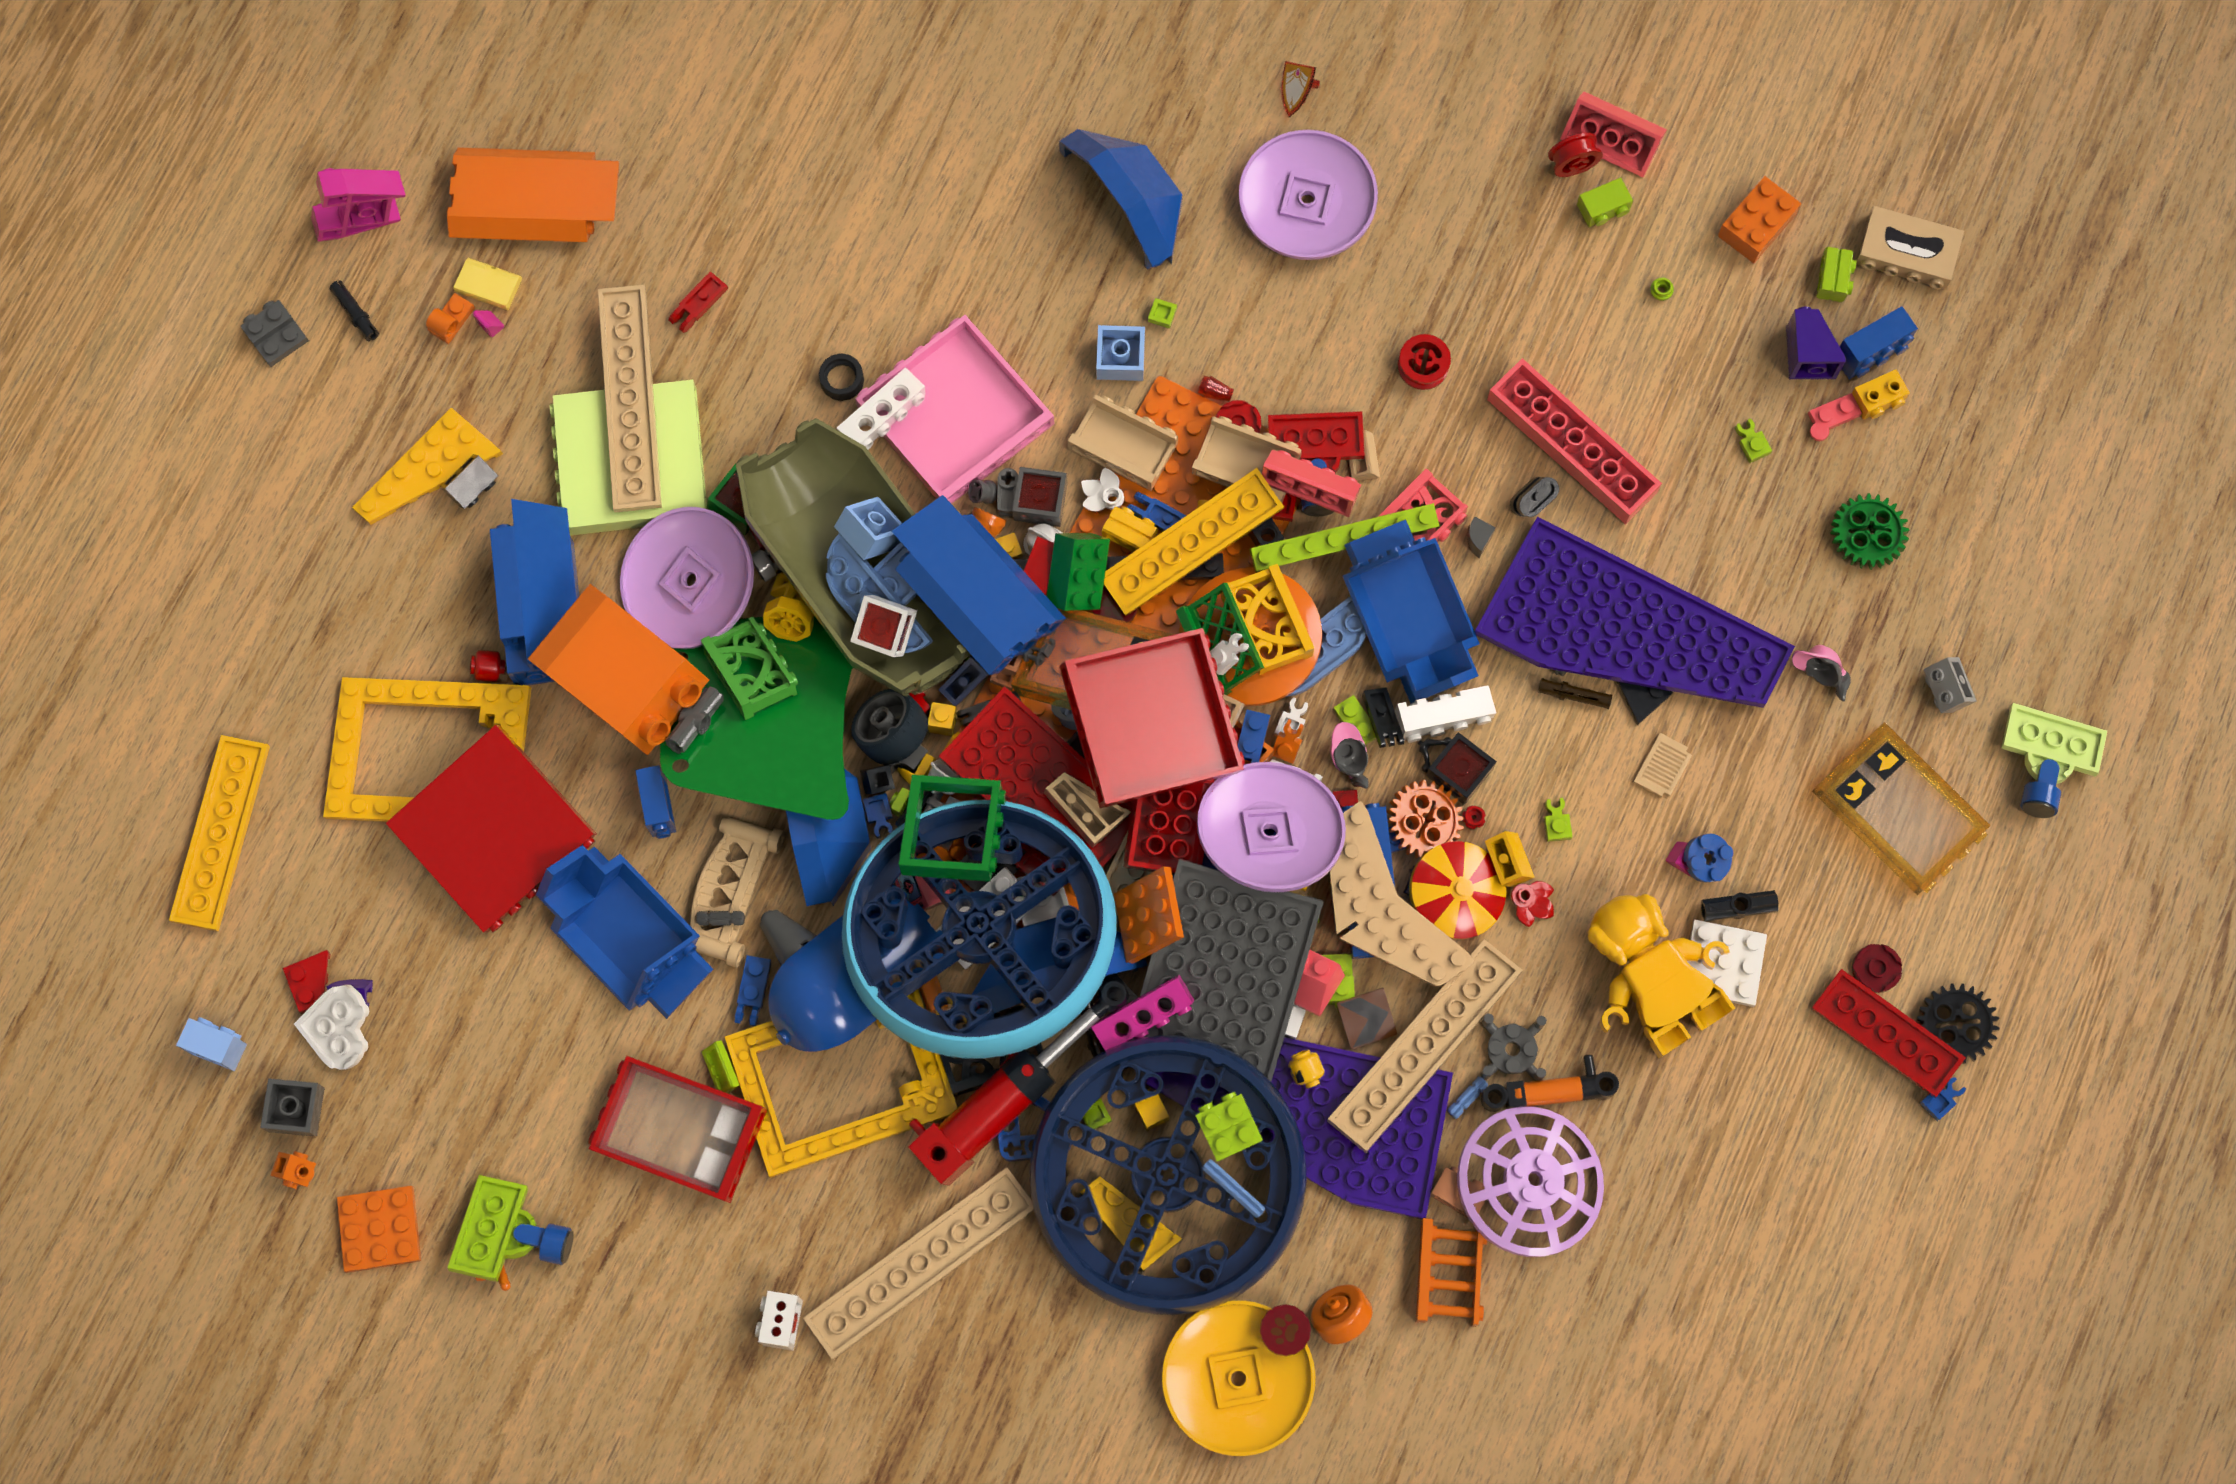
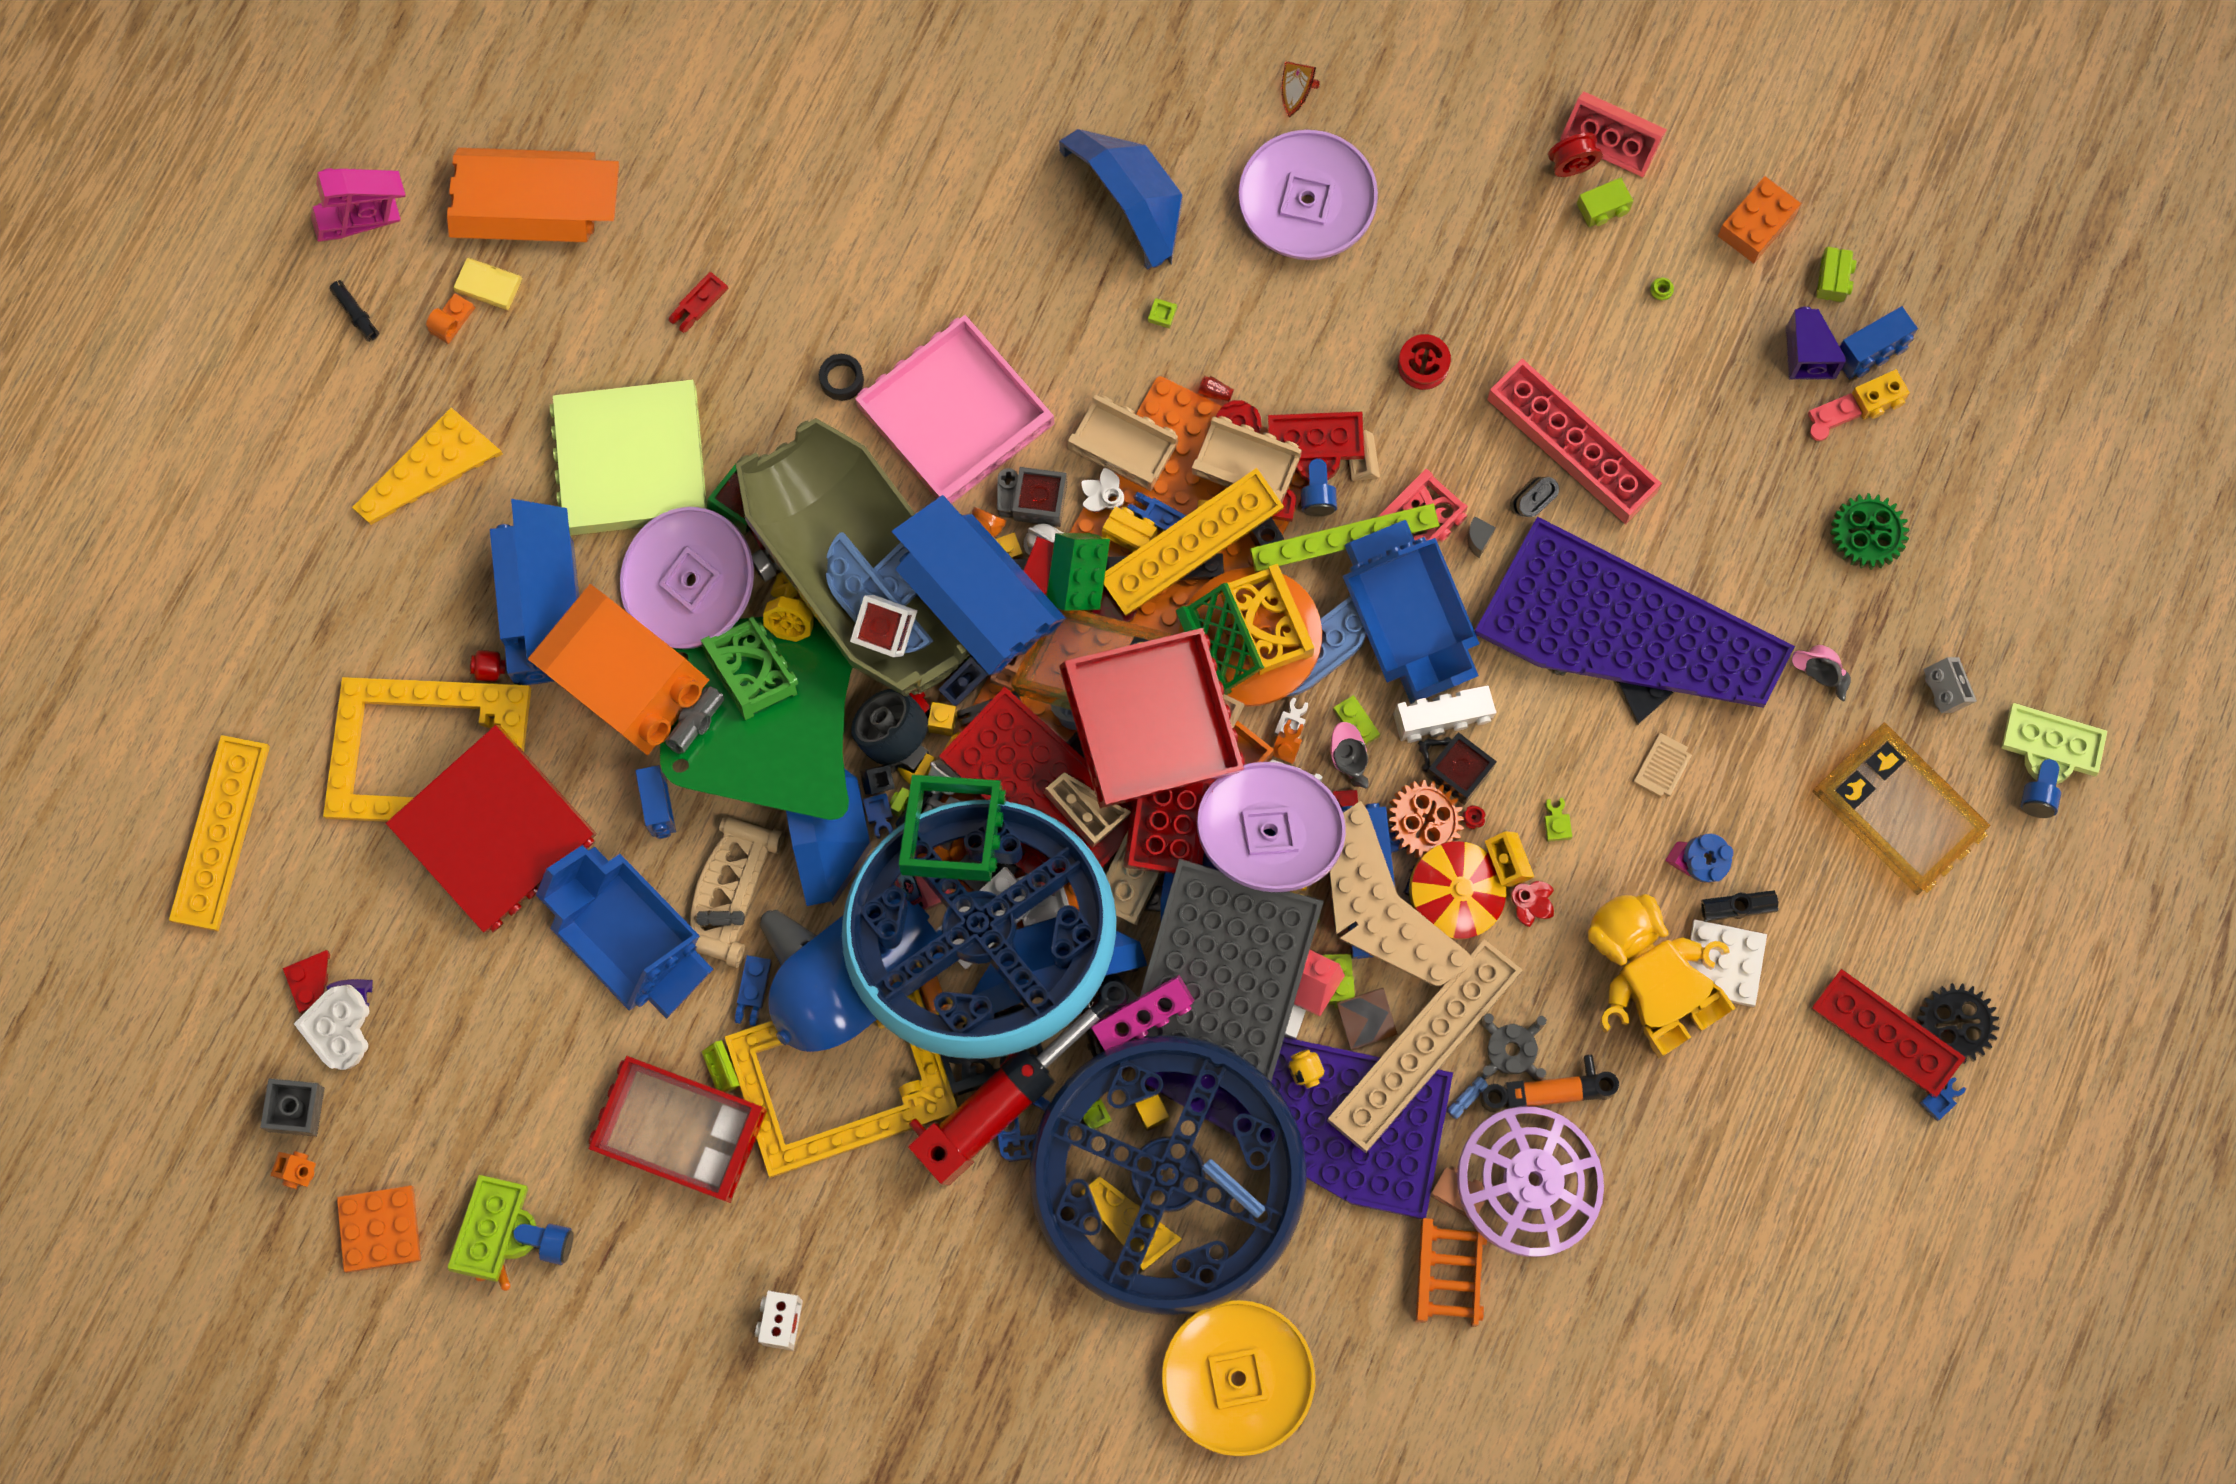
(214, 1045): light blue brick -> none
(274, 332): dark grey plate -> none
(469, 482): brick -> none
(488, 322): dark pink slope -> none
(629, 398): tan plate -> none
(869, 527): light blue brick -> none
(902, 384): white brick -> none
(919, 1263): tan plate -> none
(982, 491): dark grey wheel -> none
(1043, 653): dark grey piece -> none
(1120, 353): light blue brick -> none
(1148, 915): orange plate -> none
(1226, 653): white plate -> none
(1228, 1126): lime plate -> none
(1253, 735): blue plate -> none
(1285, 1330): dark red tile -> none
(1310, 482): coral slope -> none
(1341, 1314): orange wheel -> none
(1383, 717): black hinge -> none
(1549, 687): dark brown pin -> none
(1754, 444): lime plate -> none
(1877, 967): dark red tile -> none
(1910, 248): tan panel -> none

